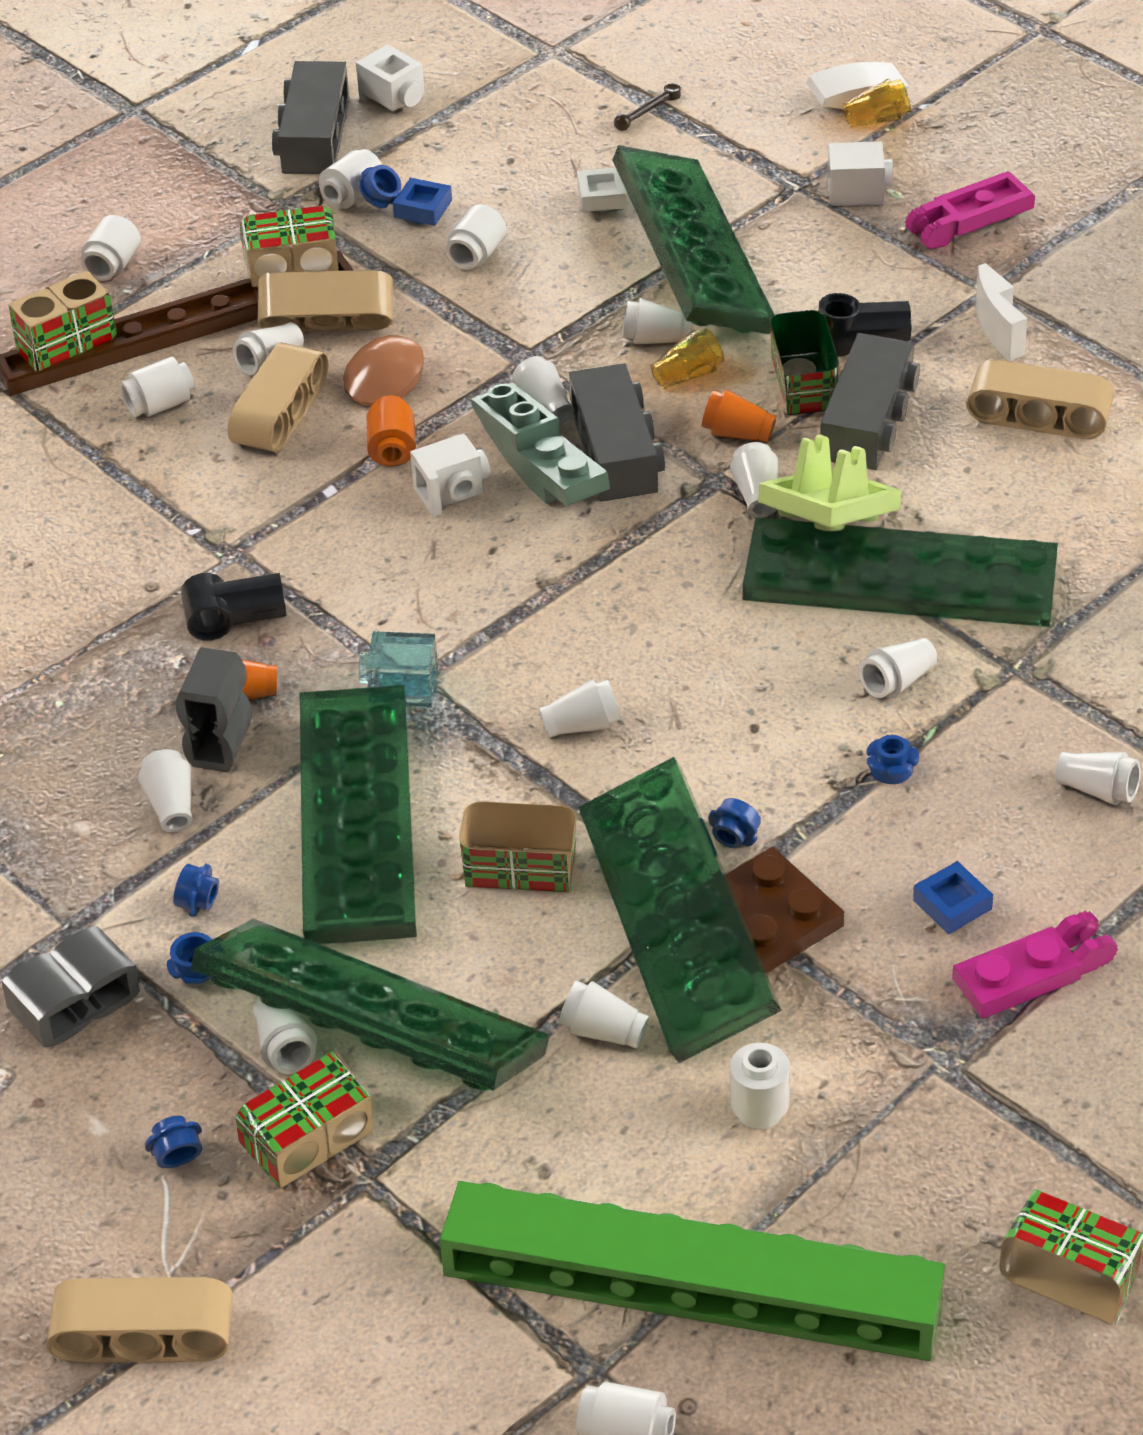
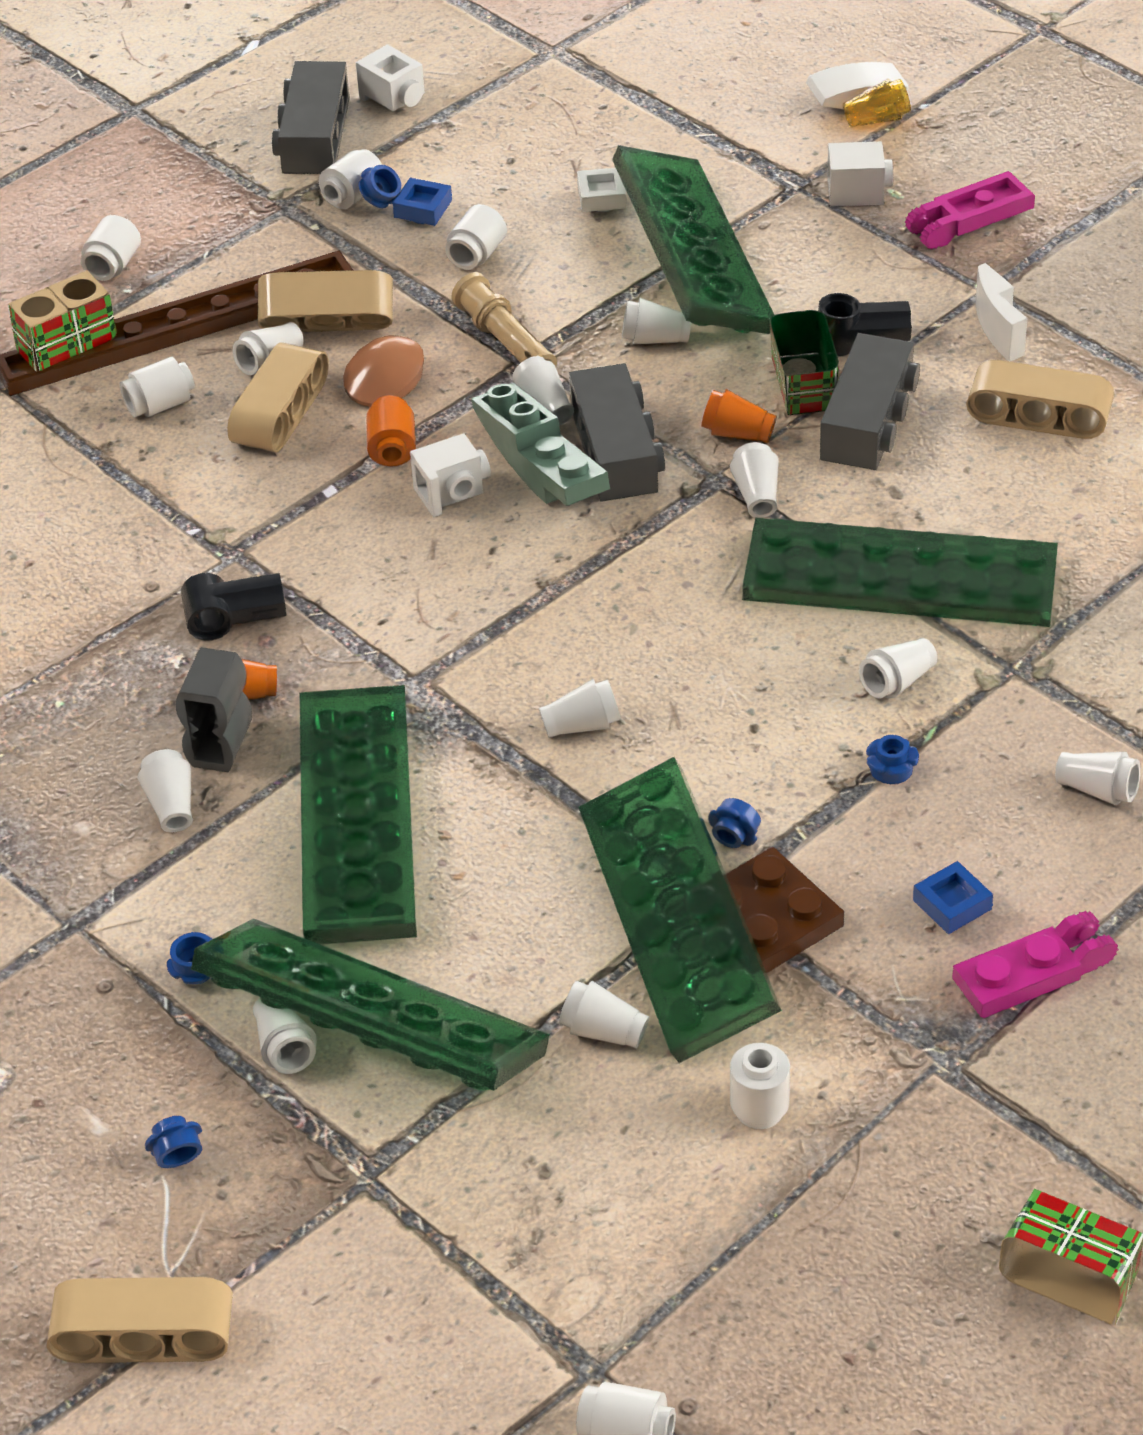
(70, 986): dark grey brick -> none
(196, 889): blue plate -> none
(295, 227): piece -> none
(305, 1119): piece -> none
(402, 660): clear light blue brick -> none
(493, 315): none -> tan pin
(495, 841): piece -> none
(671, 92): dark brown hinge -> none
(688, 359): clear yellow cone -> none
(694, 1269): bright green brick -> none
(828, 493): yellowish green plate -> none

